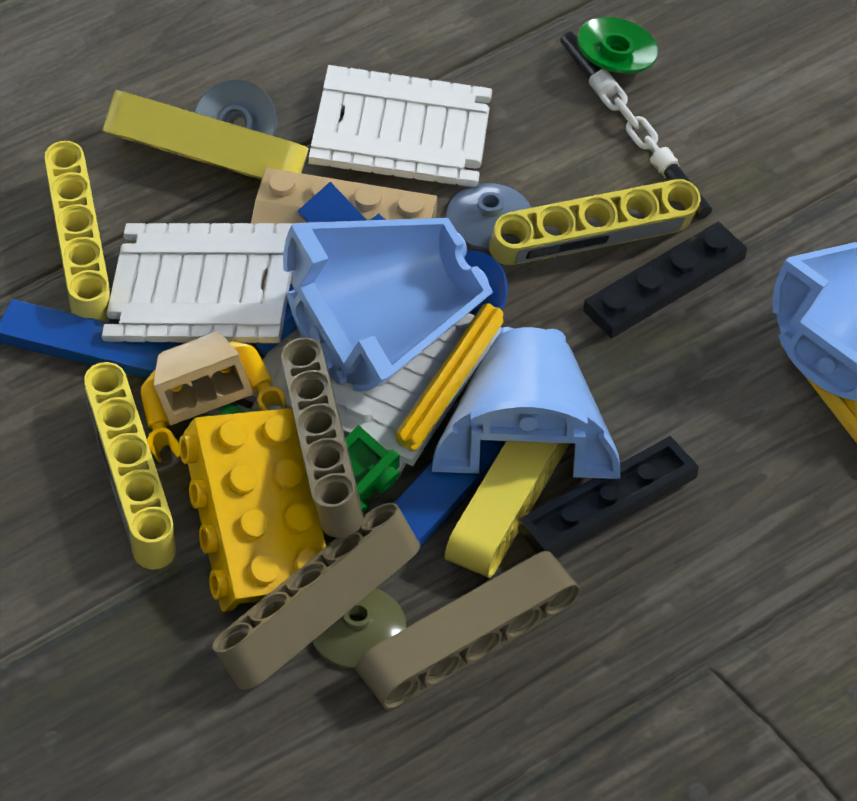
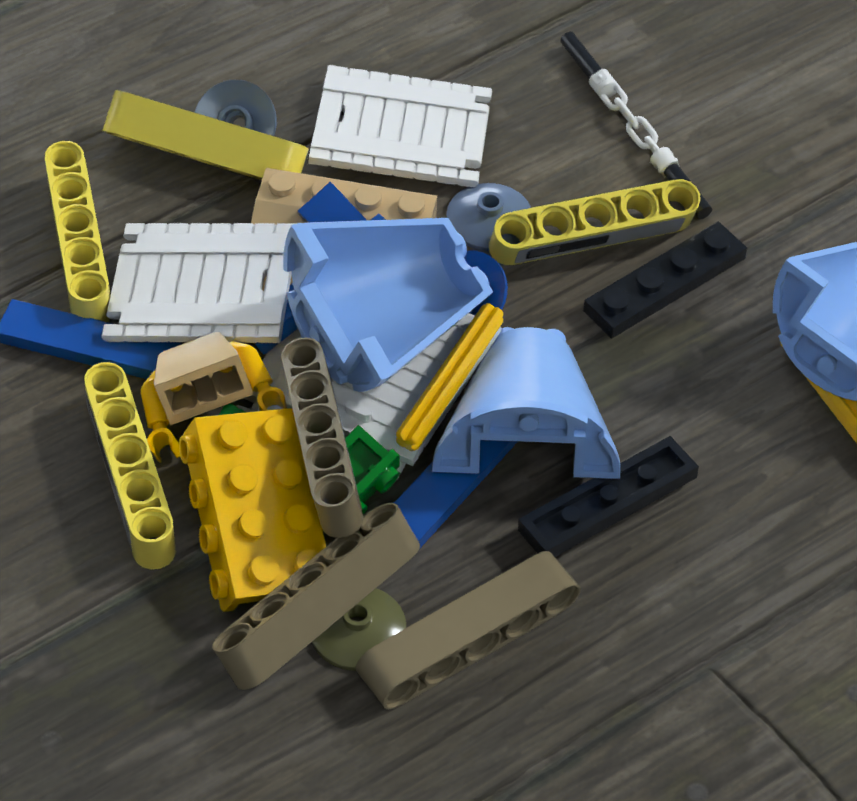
(502, 498): light yellow beam -> none
(617, 45): green dish -> none

